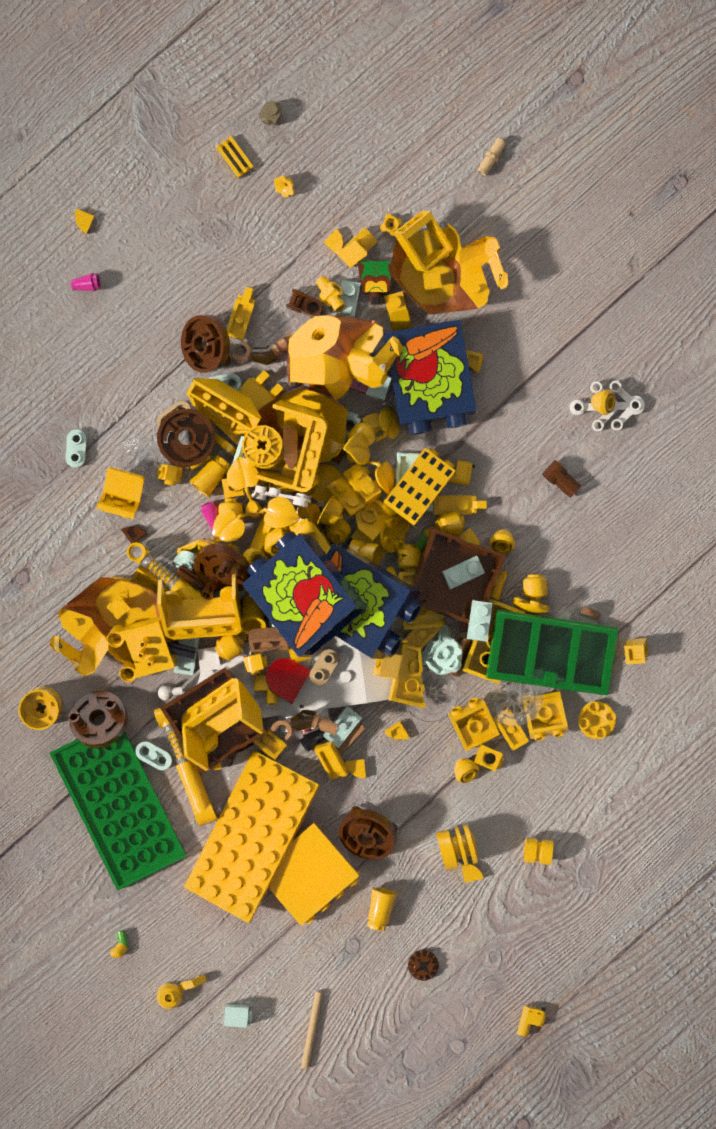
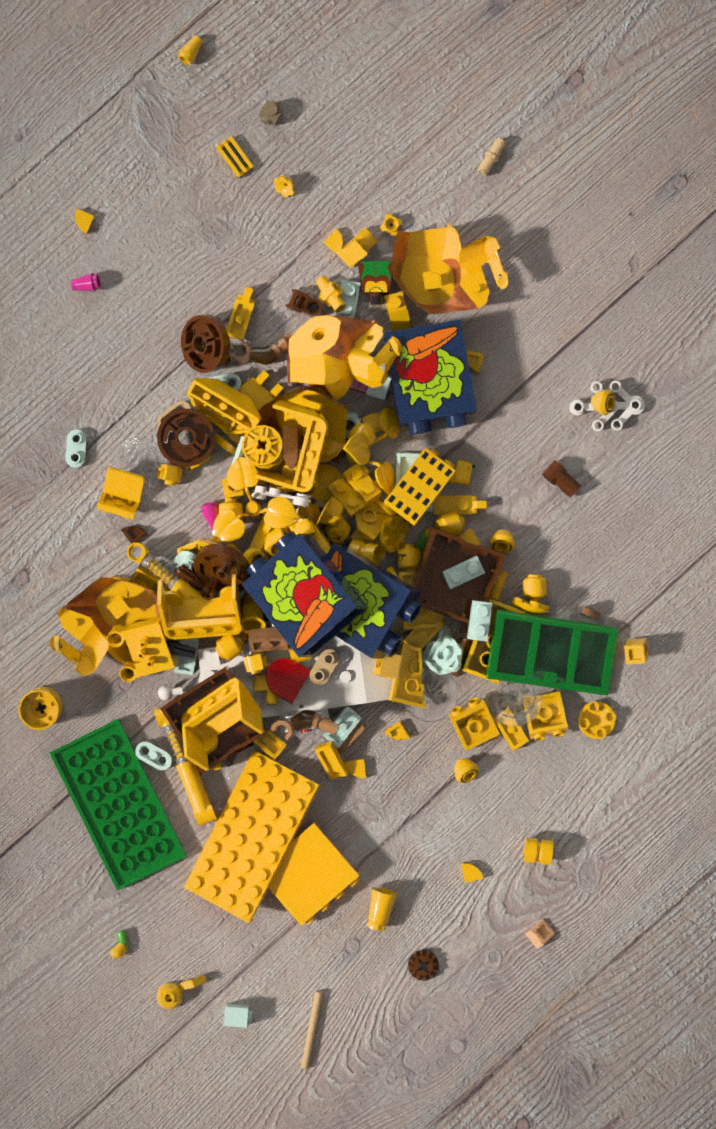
(82, 719): reddish brown piece -> none
(190, 51): none -> yellow cone
(210, 475): yellow plant -> none
(312, 739): black cone -> none
(368, 822): reddish brown piece -> none
(411, 227): yellow window -> none
(457, 847): yellow wheel -> none
(482, 751): yellow brick -> none
(531, 1016): yellow piece -> none
(540, 933): none -> light nougat slope

